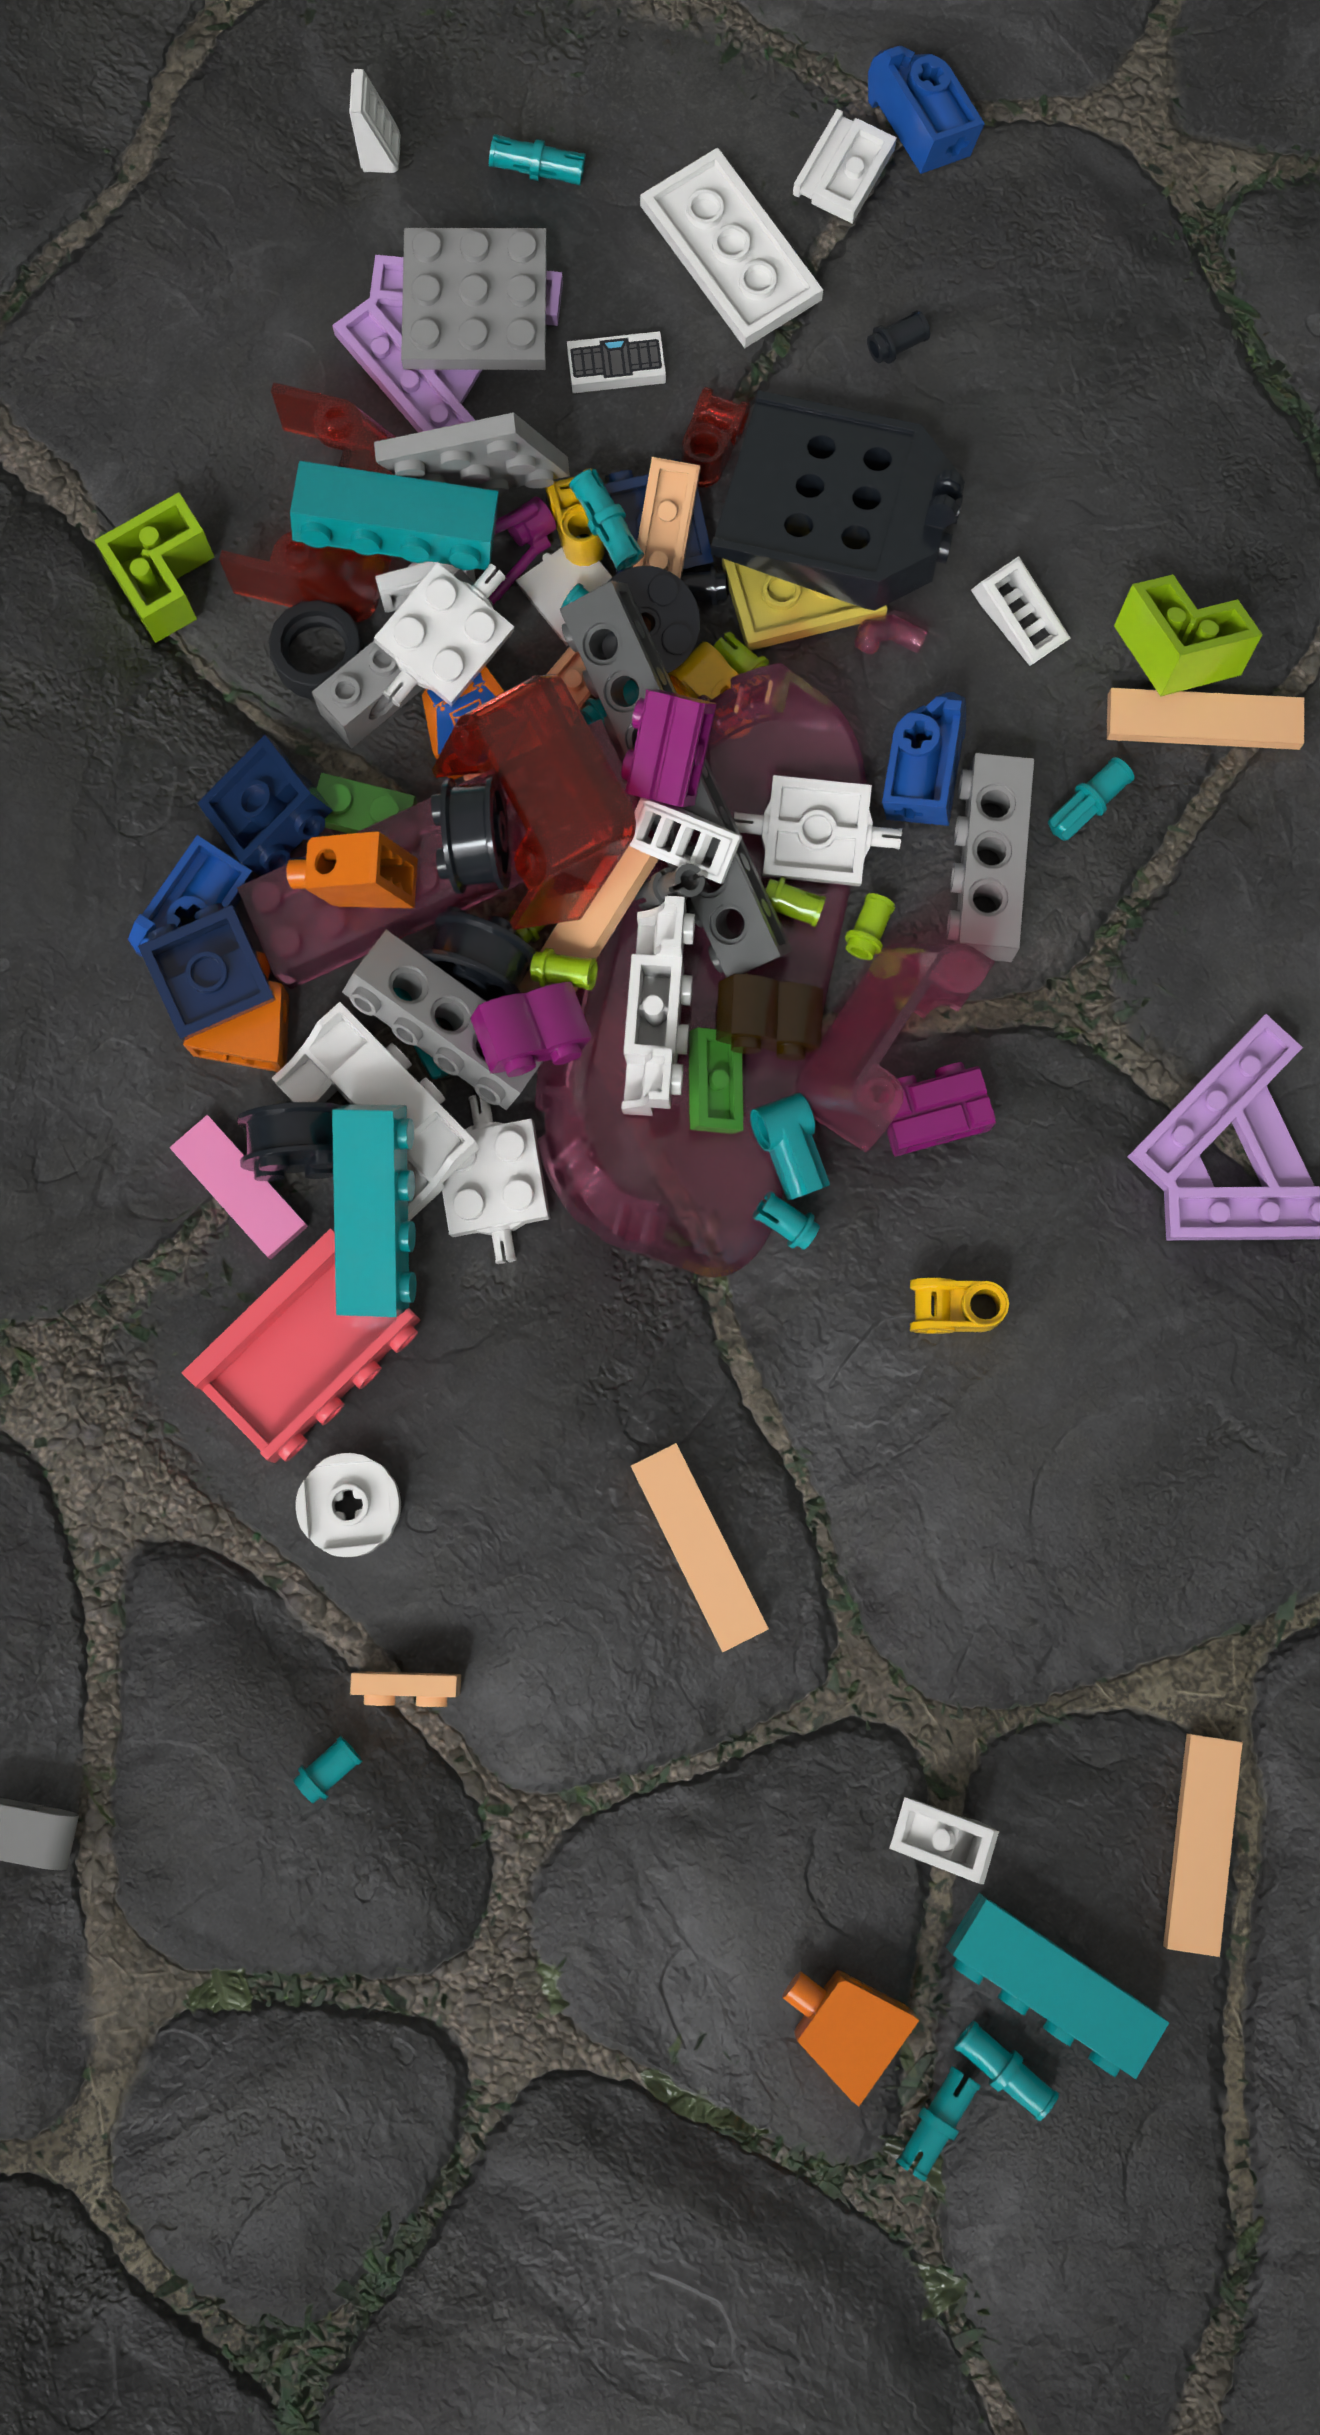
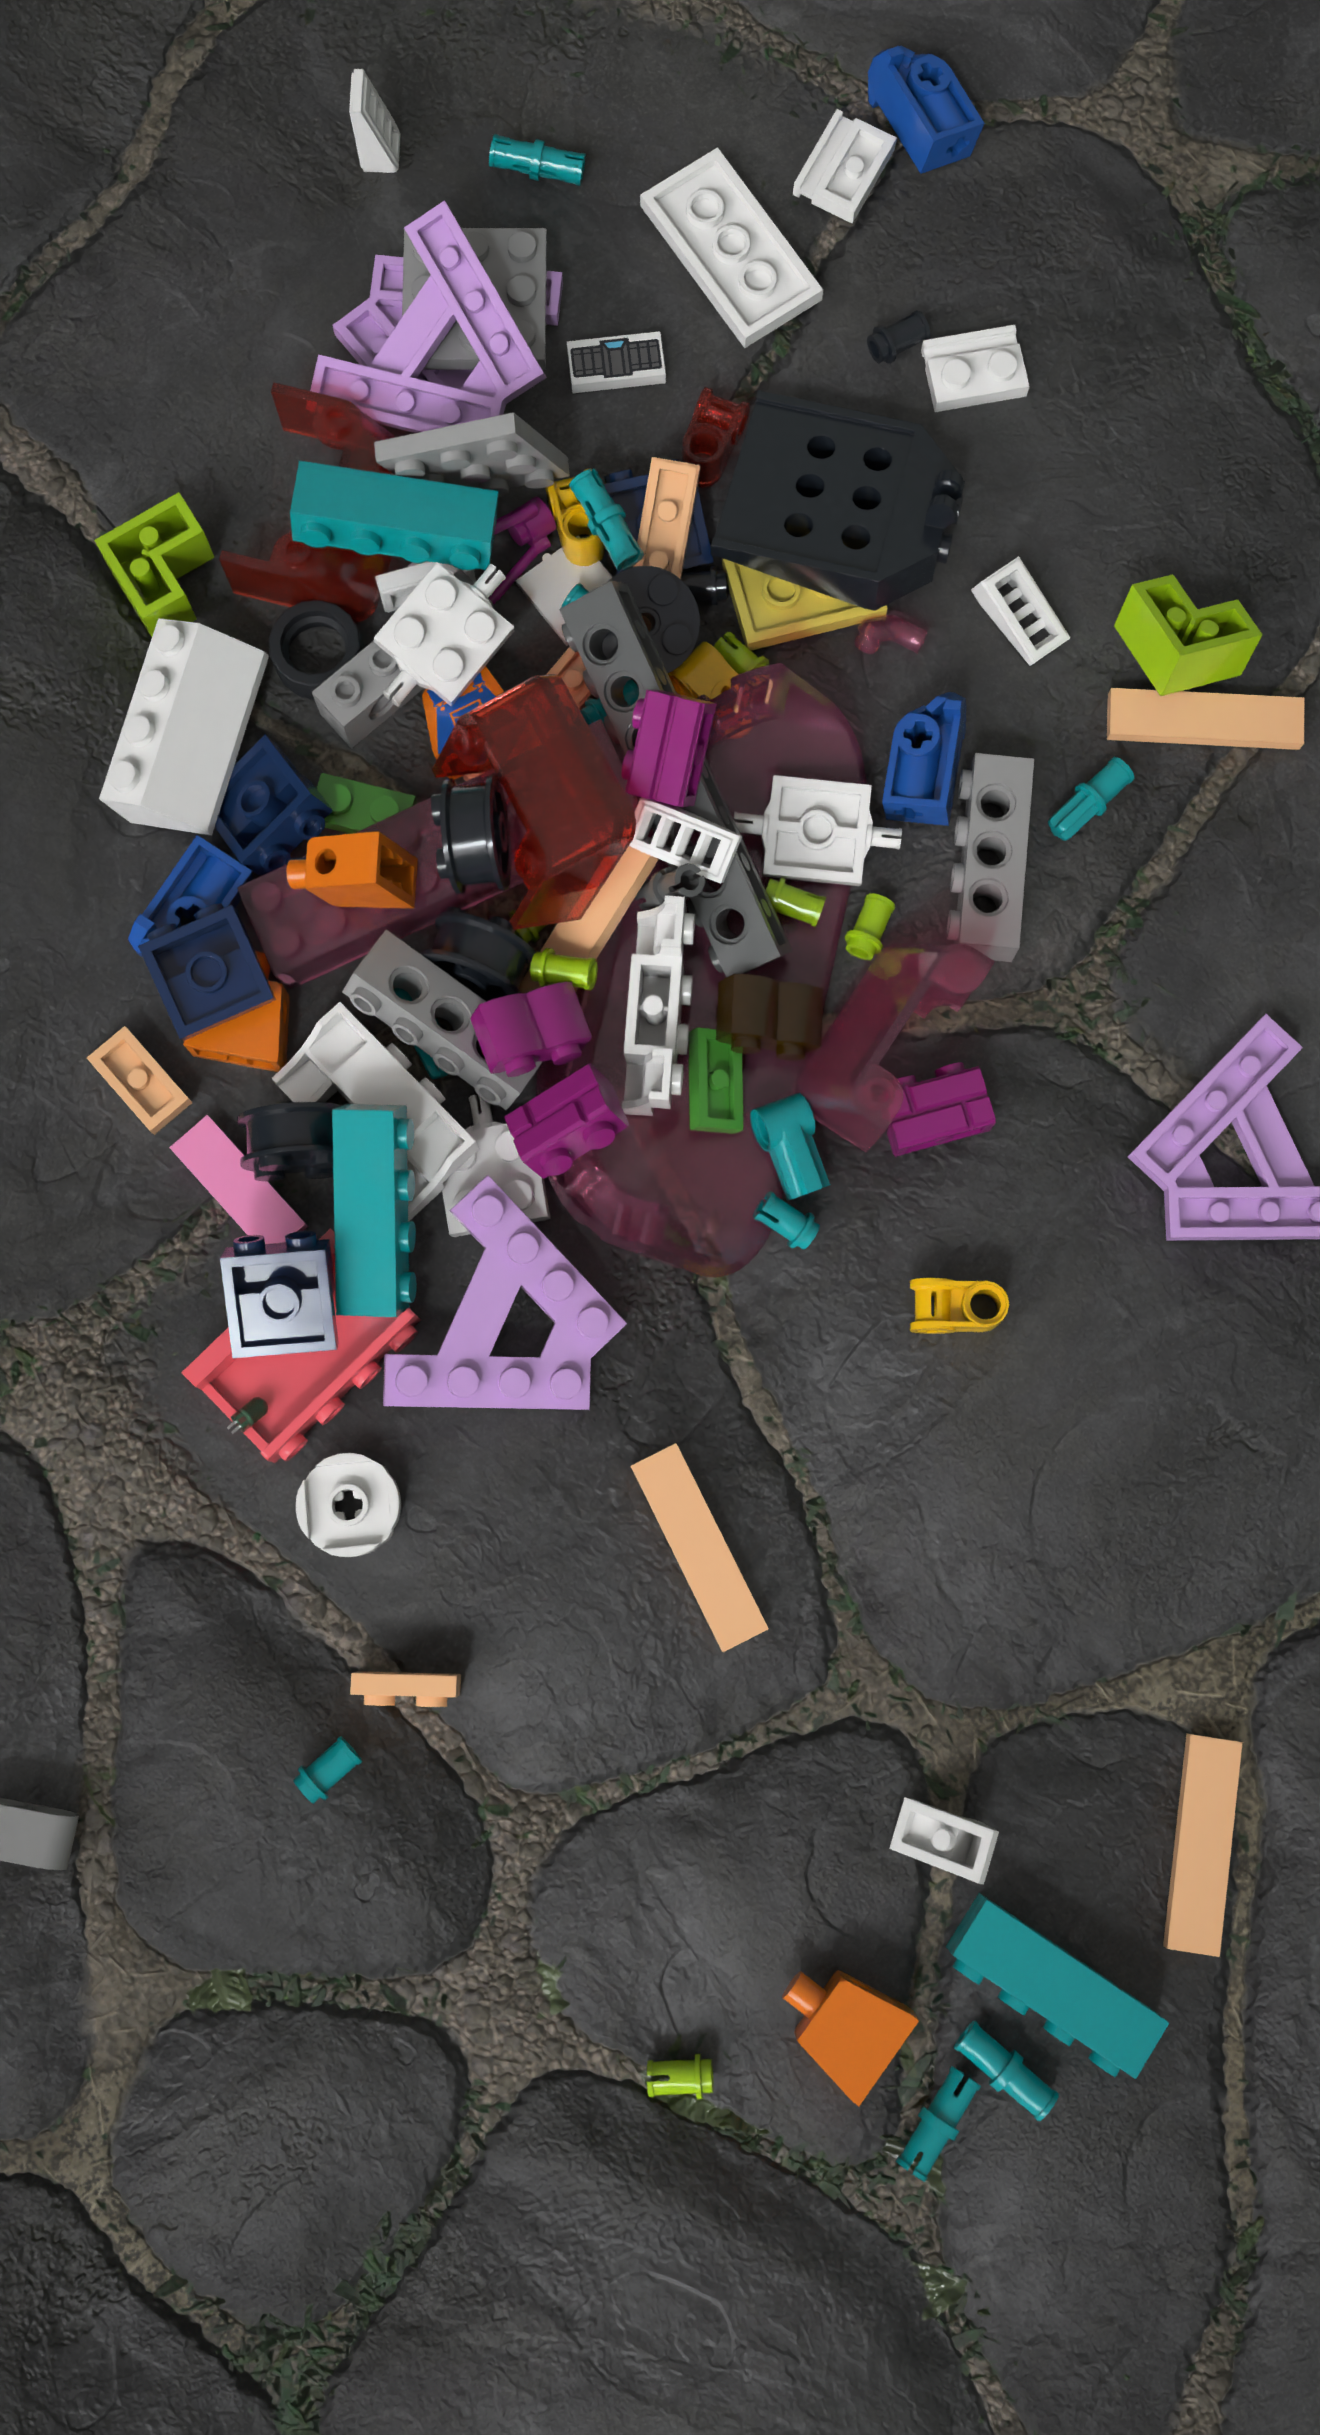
(139, 1080): none -> light nougat plate
(183, 728): none -> white slope
(249, 1414): none -> piece
(279, 1295): none -> plate
(453, 292): none -> lavender plate
(512, 1258): none -> lavender plate
(567, 1122): none -> magenta brick
(685, 2077): none -> lime pin
(975, 368): none -> white plate

